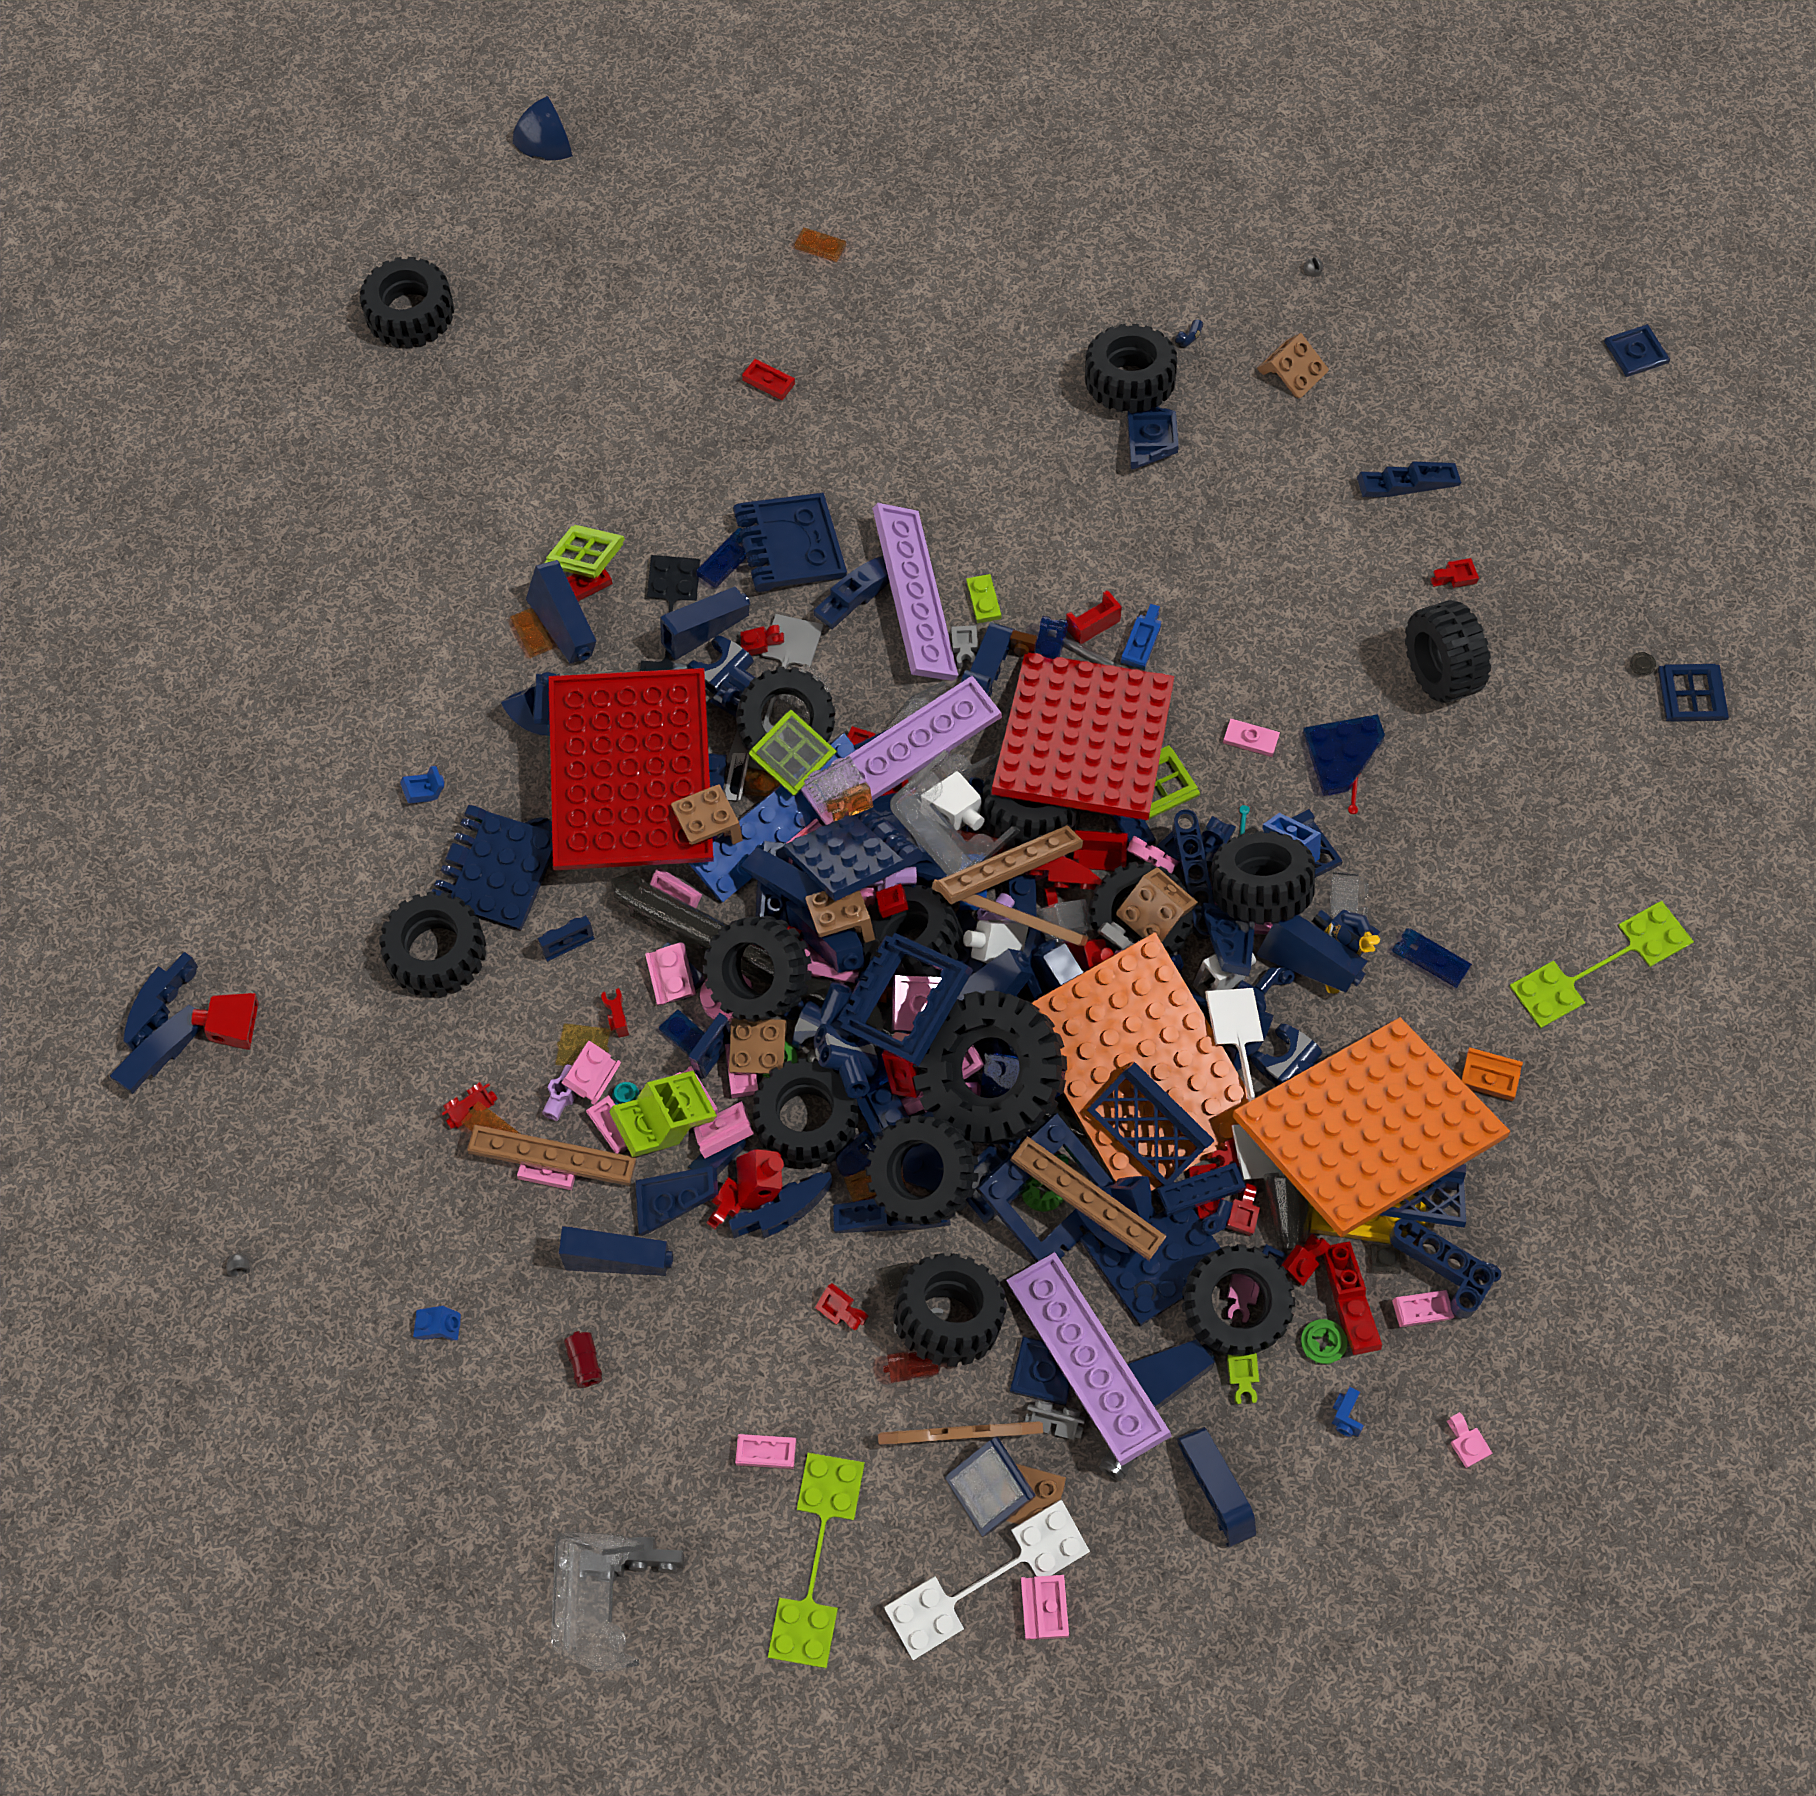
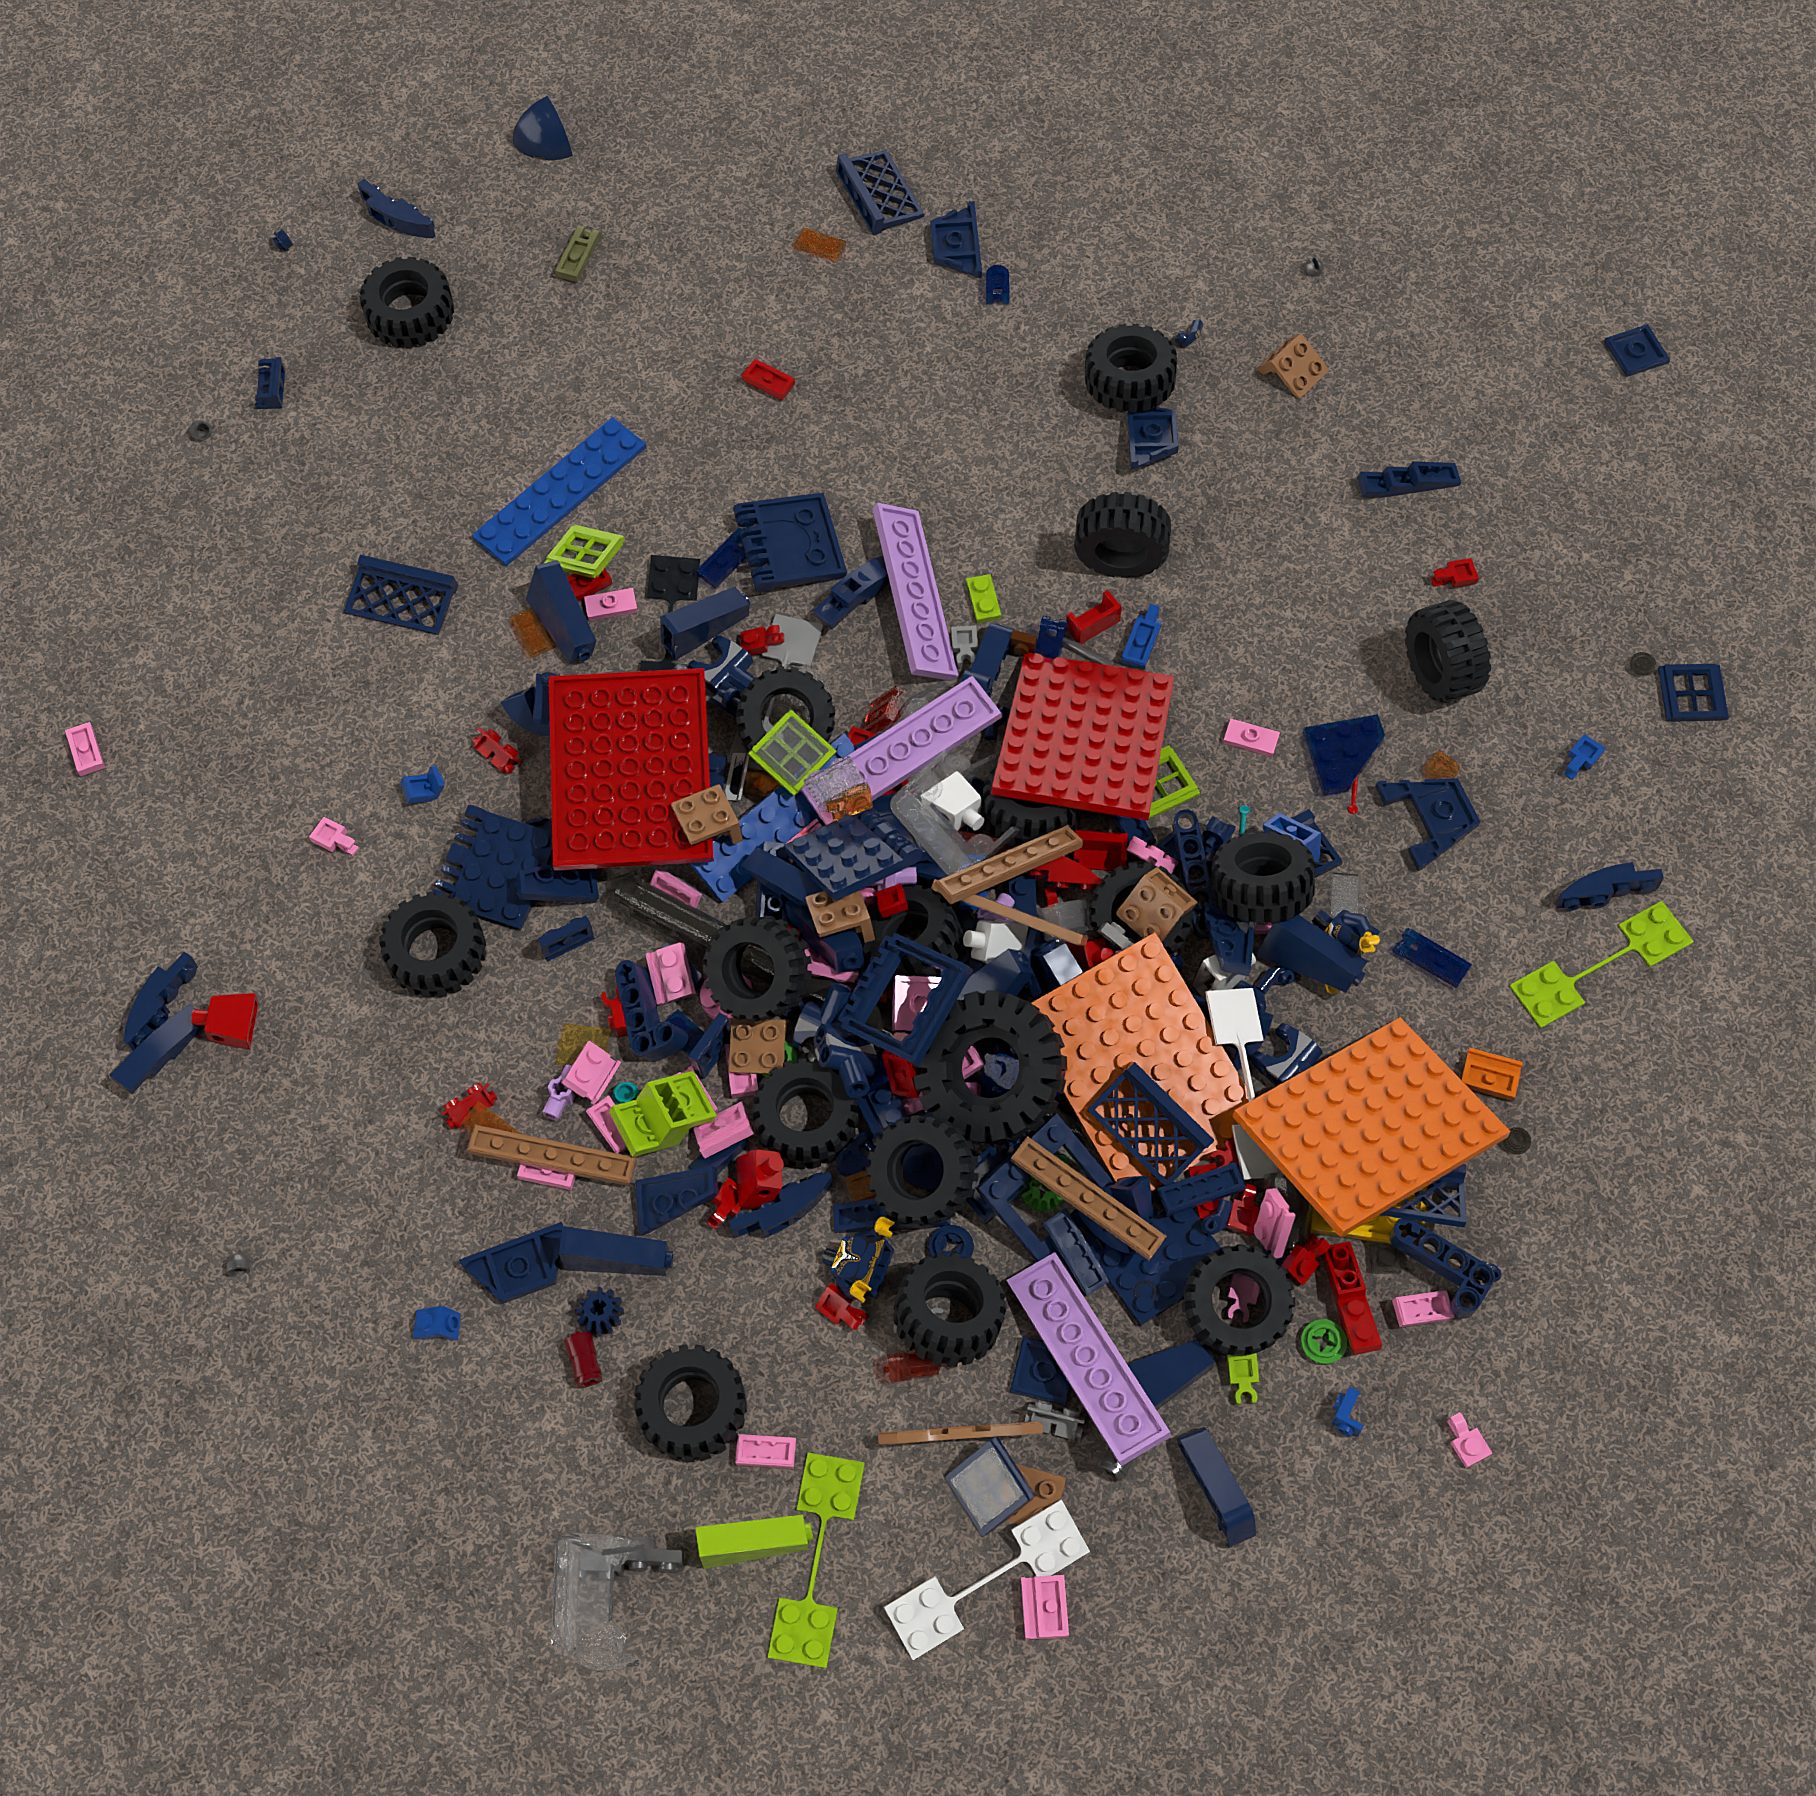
(85, 749): none -> bright pink plate
(203, 426): none -> flat silver hinge
(270, 384): none -> dark blue hinge
(282, 240): none -> dark blue plate
(330, 835): none -> bright pink plate
(395, 215): none -> dark blue slope
(411, 578): none -> dark blue fence
(490, 743): none -> red hinge
(518, 1265): none -> dark blue wing
(558, 885): none -> dark blue wing
(559, 491): none -> blue plate
(578, 253): none -> olive plate
(590, 1317): none -> dark blue gear
(610, 604): none -> bright pink plate
(646, 1033): none -> dark blue beam
(698, 1439): none -> black tyre
(752, 1540): none -> lime slope
(861, 1261): none -> torso
(863, 194): none -> dark blue fence
(884, 710): none -> clear red plate
(956, 1235): none -> dark blue gear
(957, 241): none -> dark blue wing
(991, 731): none -> dark blue arm
(997, 278): none -> clear blue plate
(1075, 1252): none -> dark blue plate
(1122, 535): none -> black tyre
(1274, 1223): none -> bright pink plate
(1441, 766): none -> clear orange tile
(1442, 809): none -> dark blue wing
(1517, 1141): none -> clear smoke plate
(1584, 753): none -> blue plate
(1599, 886): none -> dark blue slope

